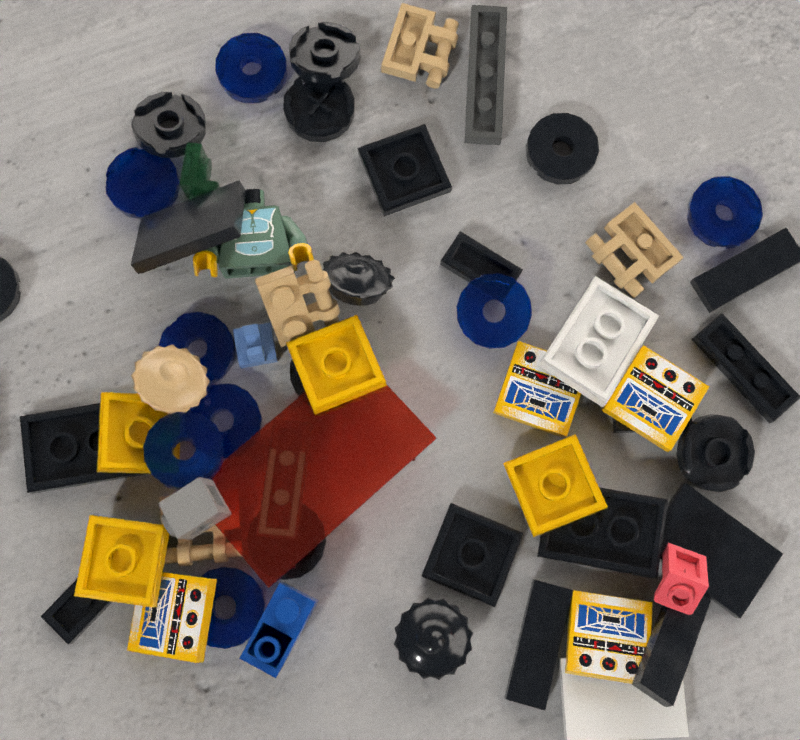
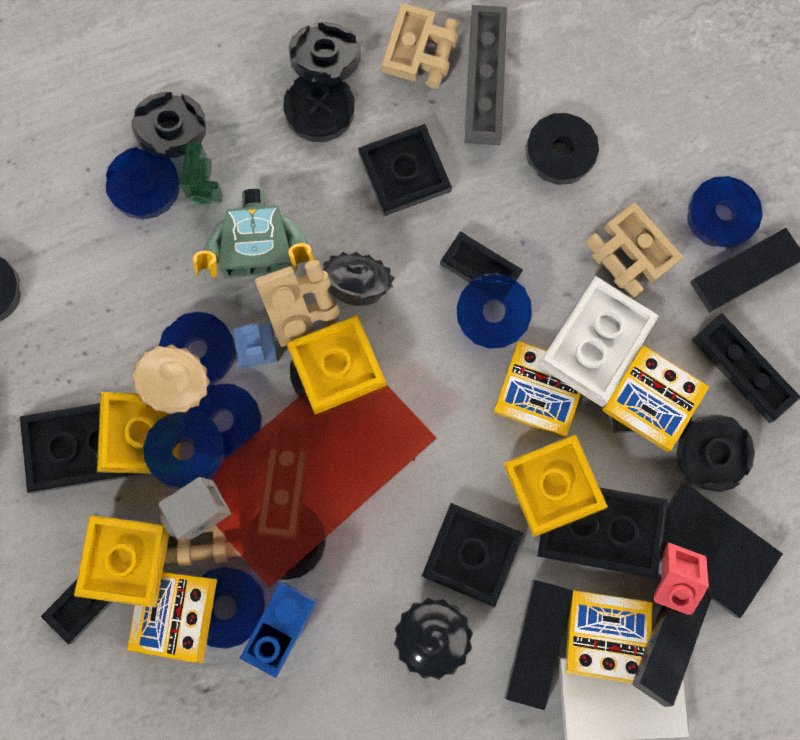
(189, 227): black tile -> none
(244, 50): clear blue tile -> none

